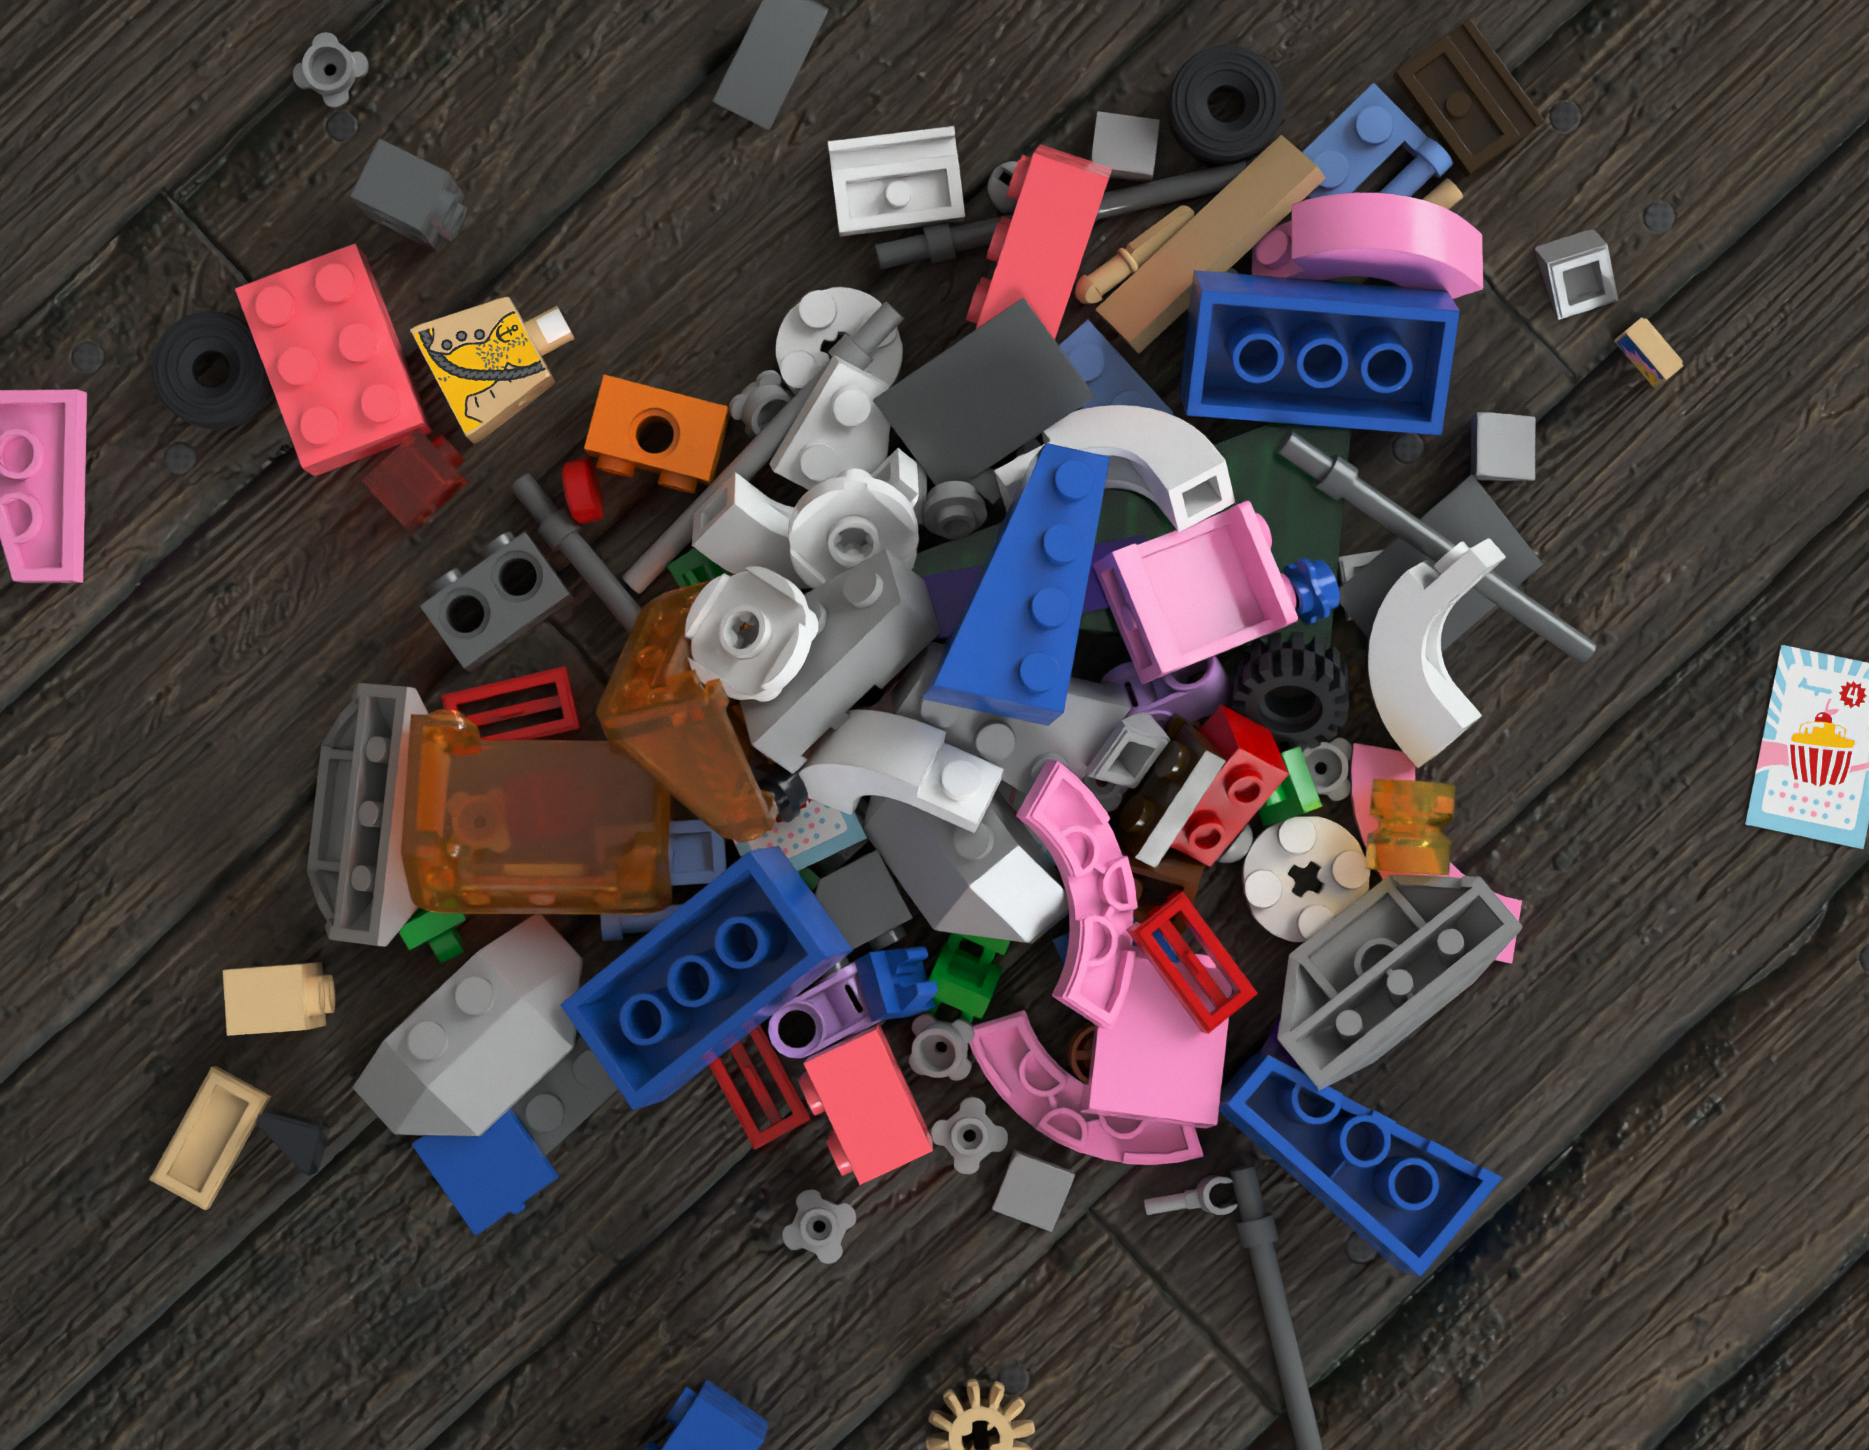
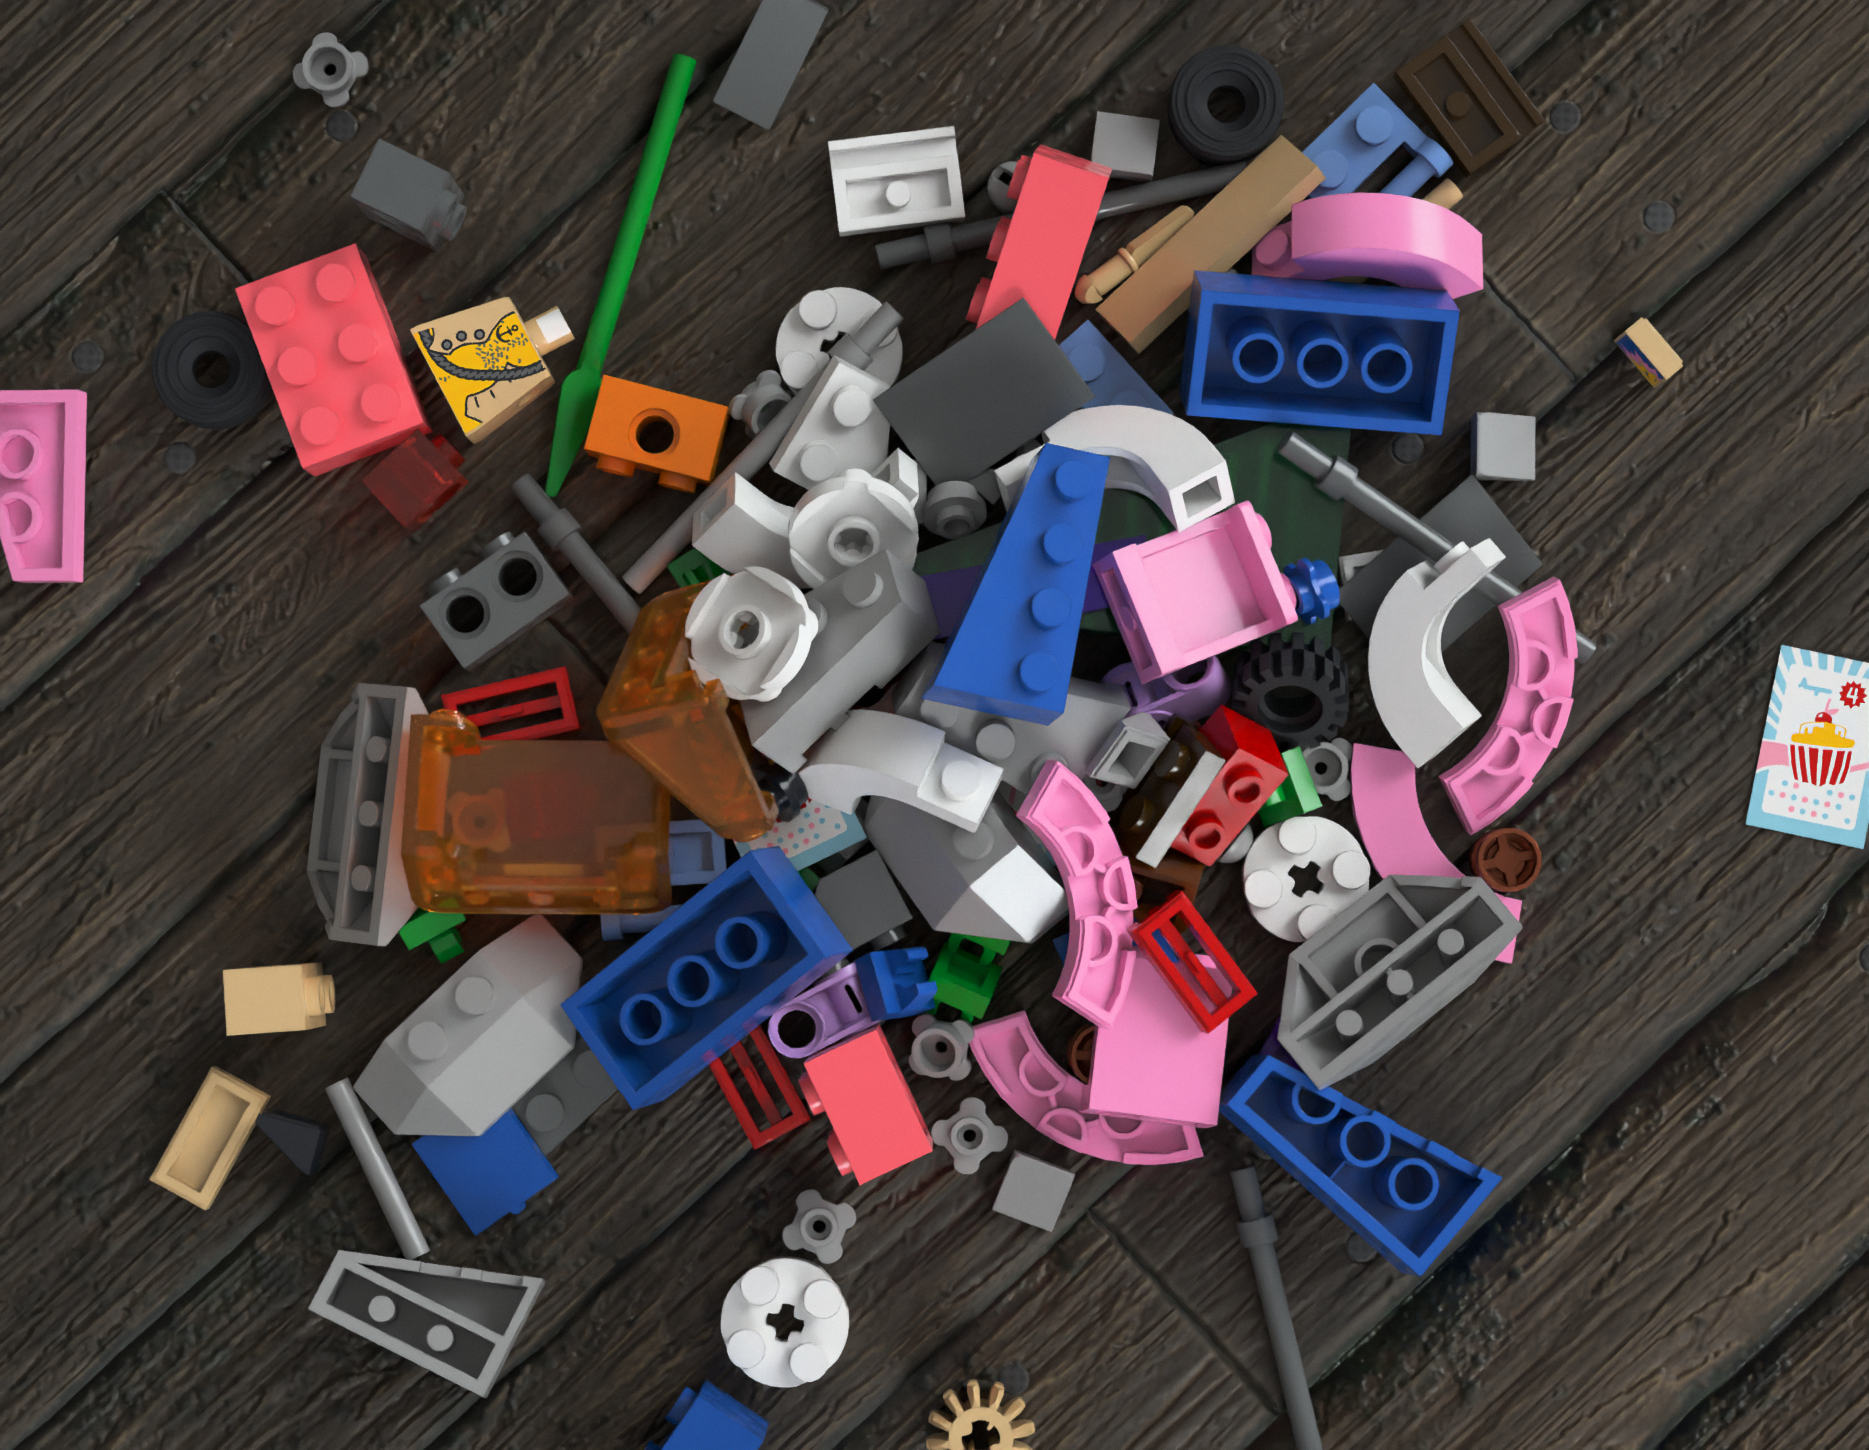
(377, 1169): none -> light grey bar
(430, 1313): none -> light grey wedge
(581, 387): none -> green piece
(582, 490): red tile -> none
(754, 1343): none -> white plate
(1191, 1199): light grey hand -> none
(1410, 826): clear yellow wheel -> none
(1517, 859): none -> copper wheel
(1531, 711): none -> bright pink tile
(1577, 273): light grey slope -> none

